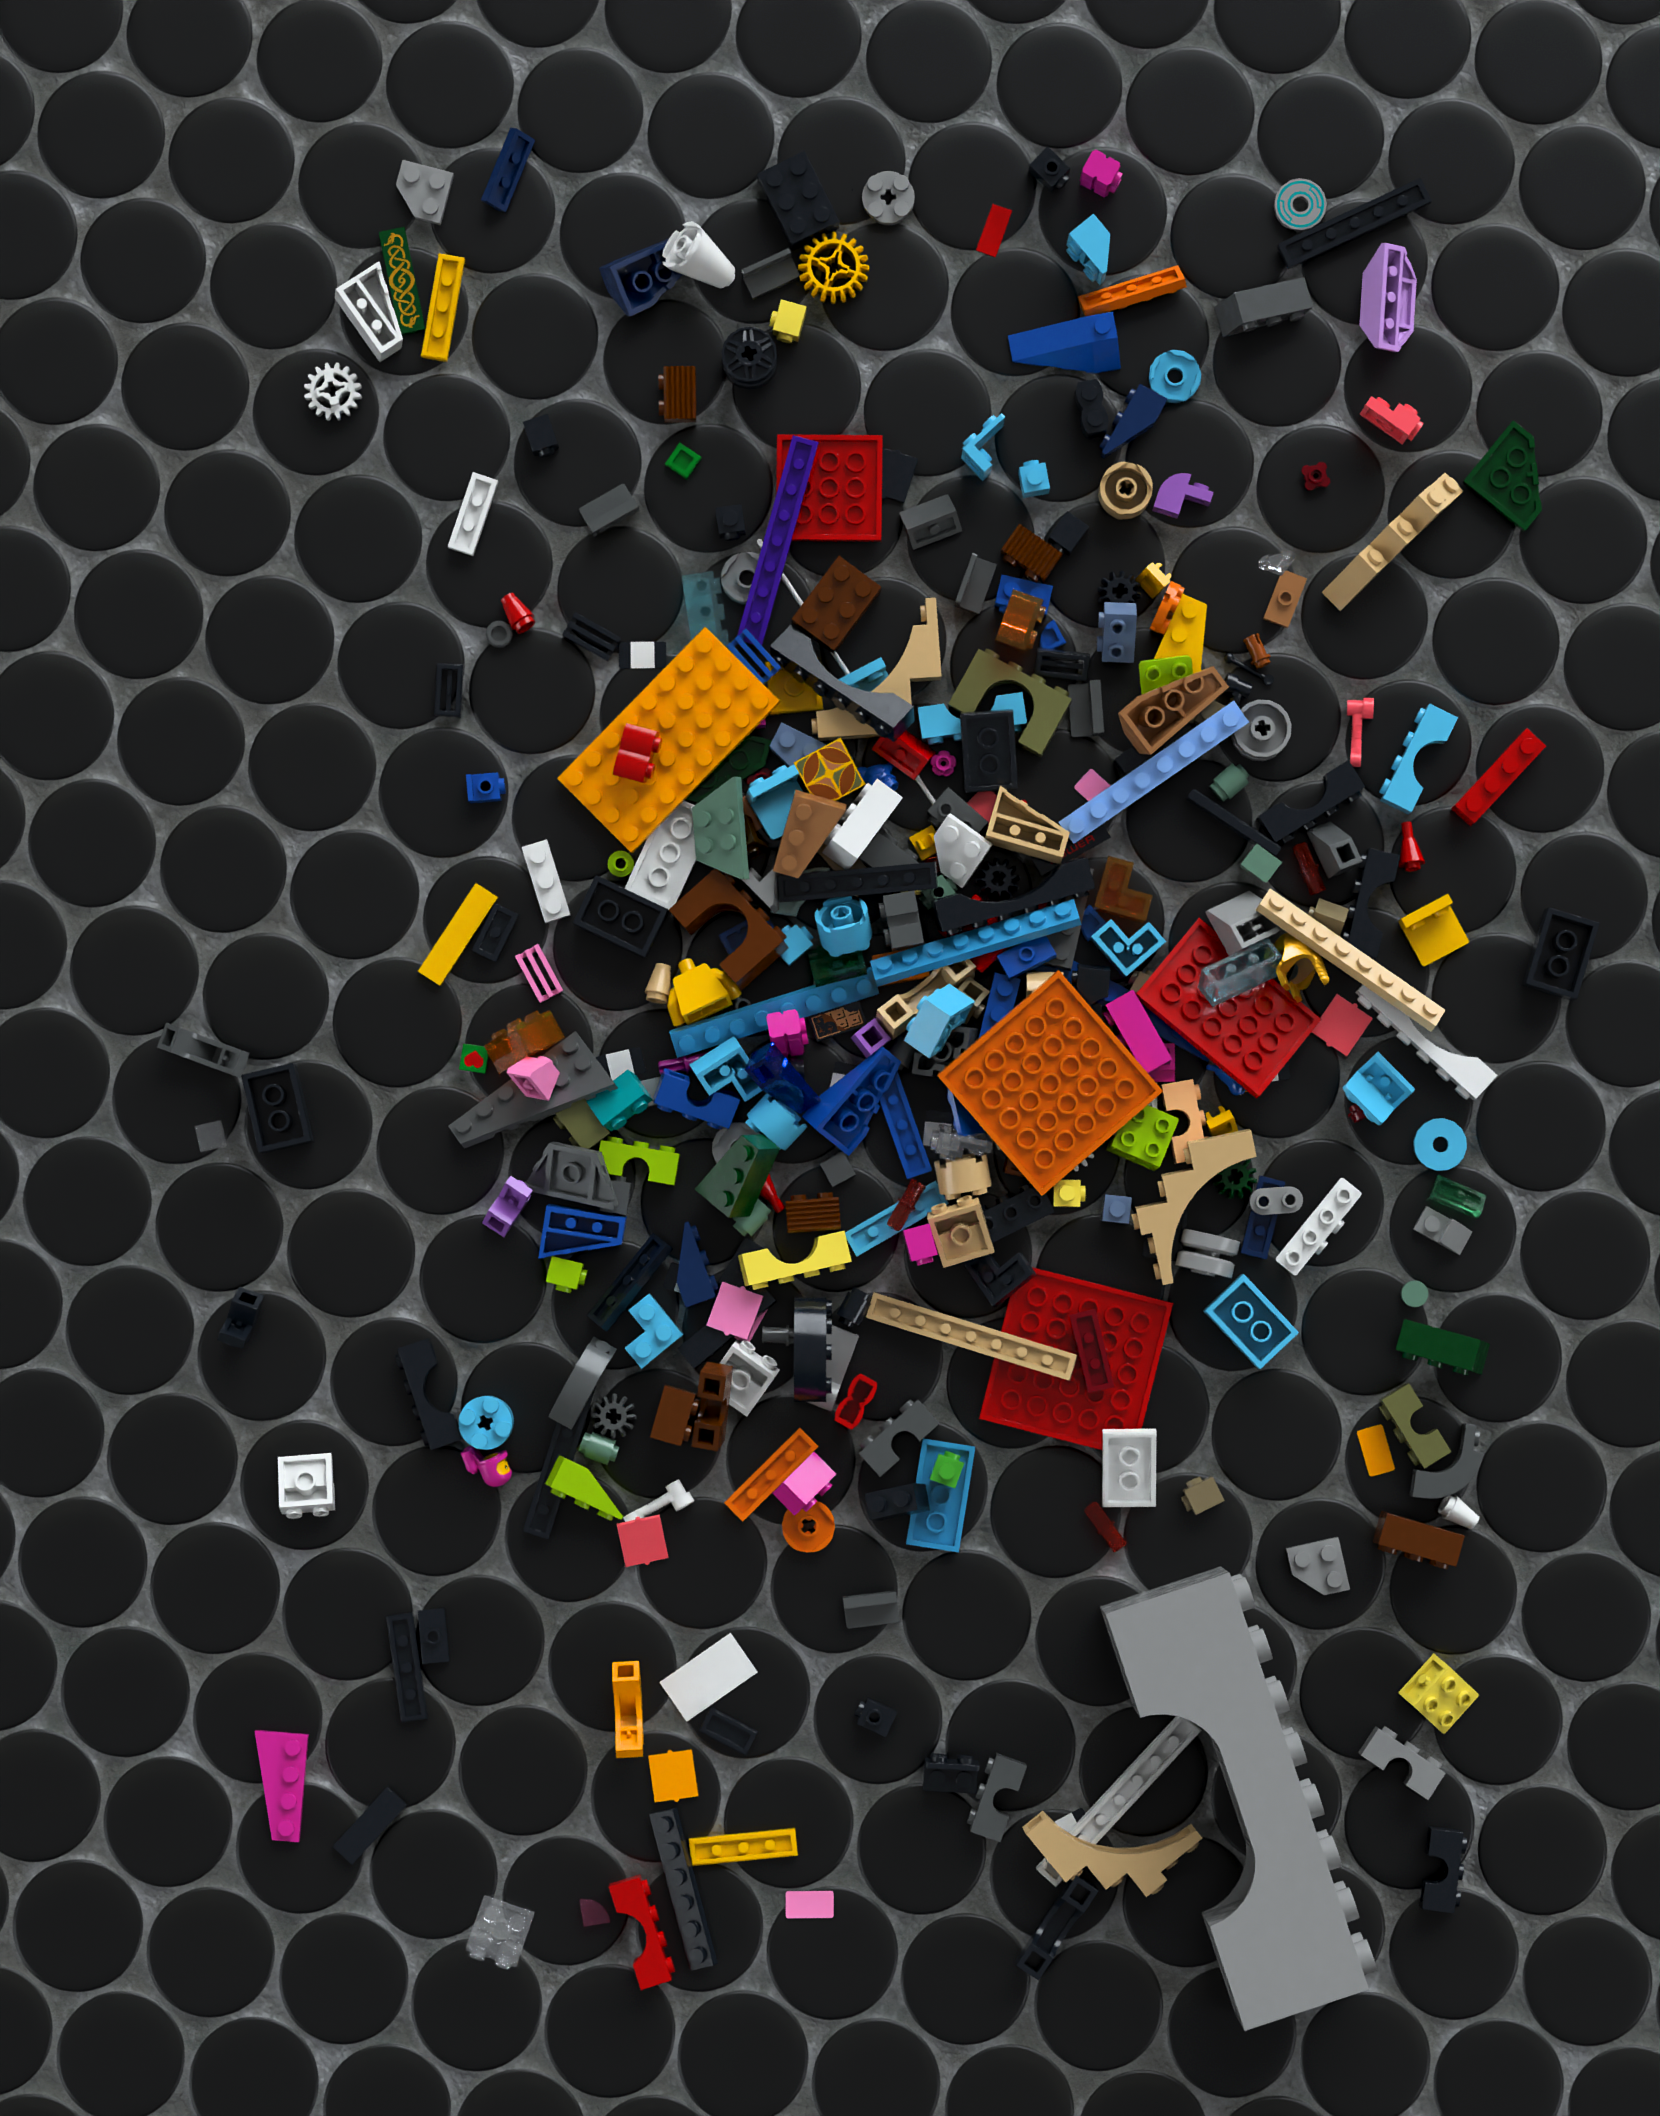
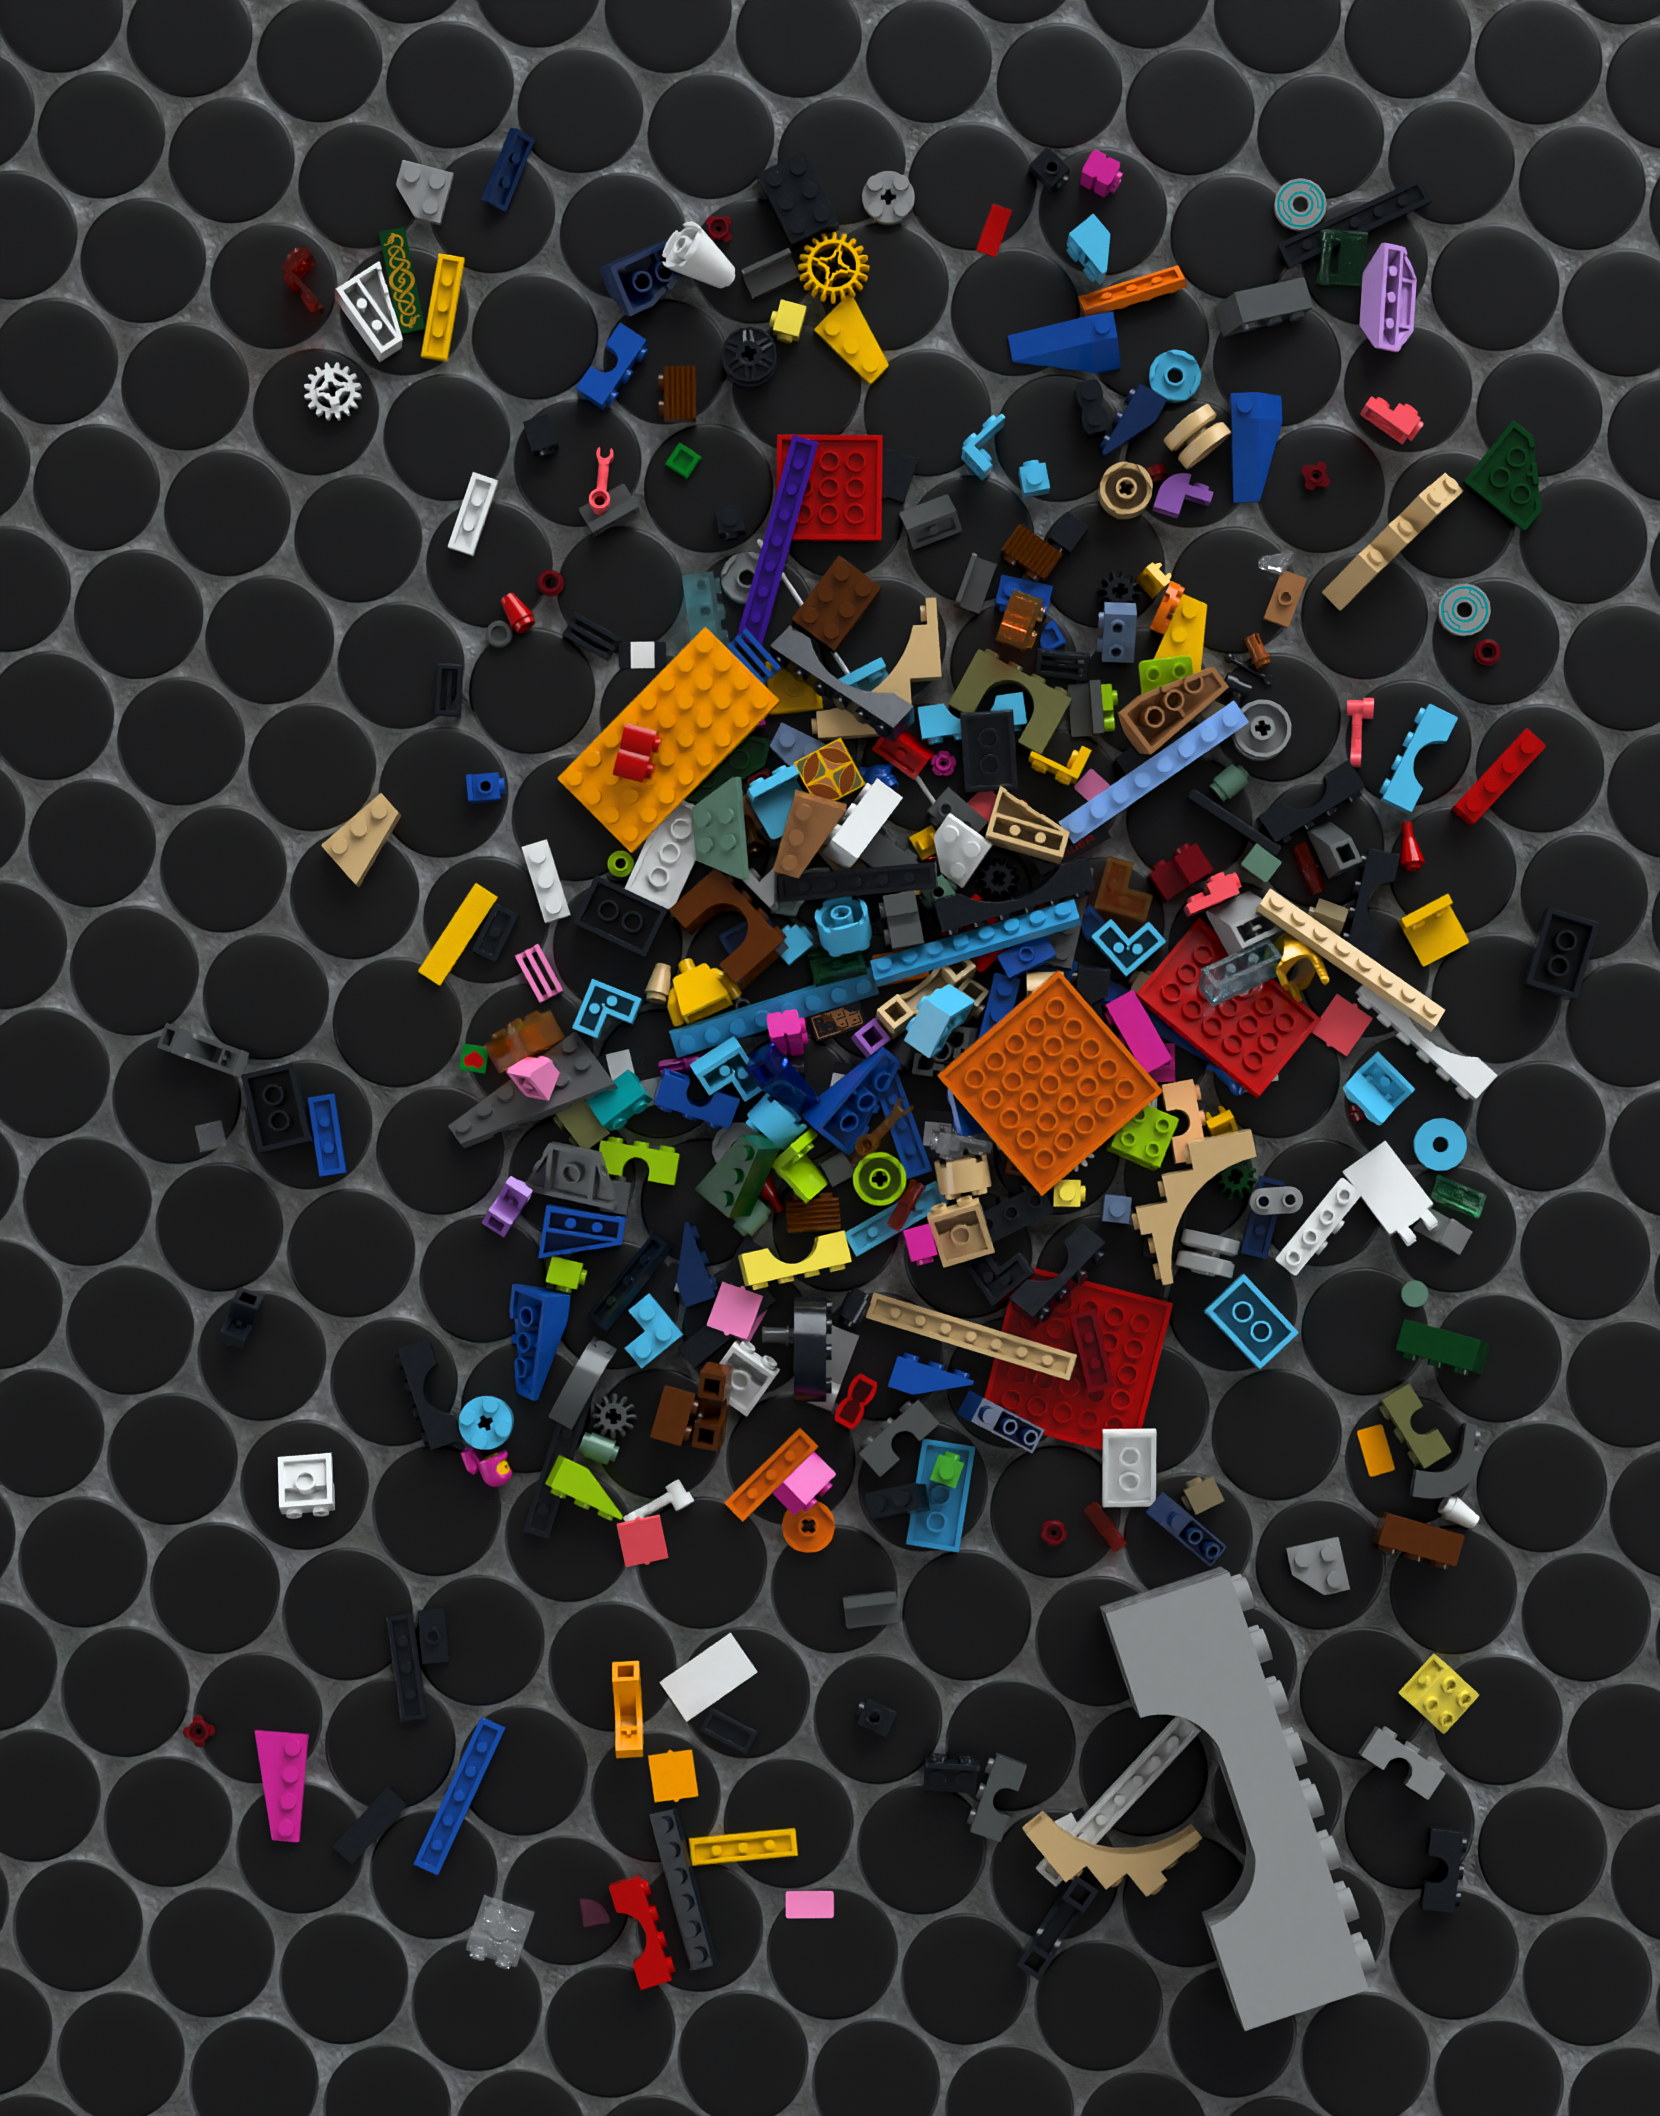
(206, 1731): none -> dark red plate
(296, 266): none -> clear red bracket
(327, 1135): none -> blue plate
(362, 837): none -> tan wedge
(459, 1795): none -> blue plate
(539, 1323): none -> blue wedge
(544, 577): none -> dark red plate
(600, 494): none -> coral brick
(602, 386): none -> blue arch
(604, 1001): none -> medium azure brick
(724, 223): none -> dark red plate
(799, 1170): none -> lime bracket
(852, 340): none -> yellow wing
(861, 1143): none -> clear orange brick
(869, 1190): none -> lime brick
(921, 1378): none -> blue slope
(1000, 1421): none -> dark blue slope
(1038, 1298): none -> black arch
(1053, 1540): none -> dark red plate
(1063, 775): none -> yellow bracket
(1109, 699): none -> lime plate
(1156, 472): none -> dark red plate
(1181, 872): none -> dark red brick
(1186, 1529): none -> dark blue slope
(1194, 433): none -> tan wheel
(1218, 890): none -> coral plate
(1255, 427): none -> blue wedge
(1350, 259): none -> clear green plate
(1391, 1192): none -> white tile
(1471, 596): none -> light grey tile
(1495, 650): none -> dark red plate

